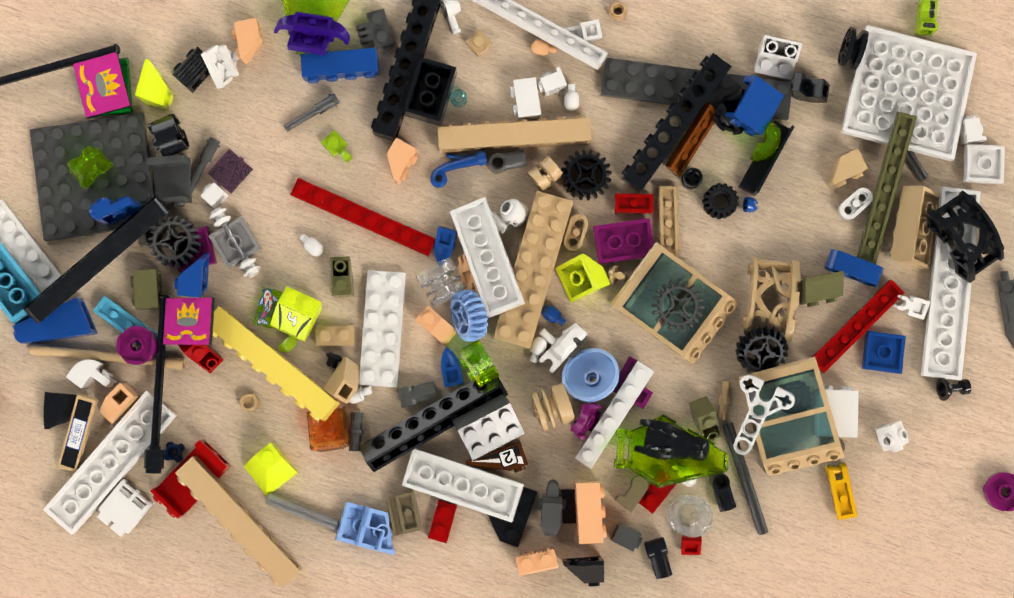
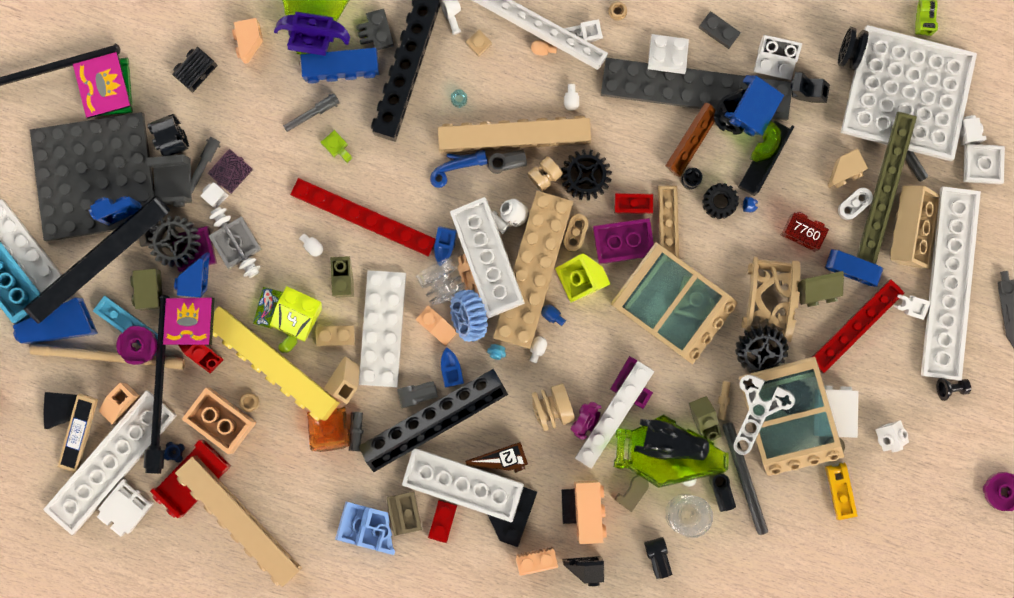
(87, 370): white brick -> none
(89, 166): clear neon green cylinder -> none
(153, 88): neon yellow slope -> none
(219, 420): none -> light nougat brick
(221, 64): white slope -> none
(270, 468): neon yellow slope -> none
(302, 511): light grey axle -> none
(333, 359): black piece -> none
(360, 394): white cylinder -> none
(400, 158): light nougat slope -> none
(430, 91): black brick -> none
(479, 363): clear neon green brick -> none
(488, 426): brick -> none
(496, 351): none -> medium azure plate
(526, 99): white brick -> none
(551, 509): dark grey hinge -> none
(552, 82): white brick -> none
(565, 346): white piece -> none
(586, 366): light blue dish -> none
(615, 274): tan plate -> none
(626, 536): dark grey brick -> none
(654, 497): red plate -> none
(668, 54): none -> white plate
(668, 291): dark grey gear -> none
(691, 545): red plate -> none
(719, 30): none -> dark grey plate
(719, 69): black brick -> none
(804, 231): none -> clear red brick
(883, 352): blue tile -> none
(975, 215): black fence -> none

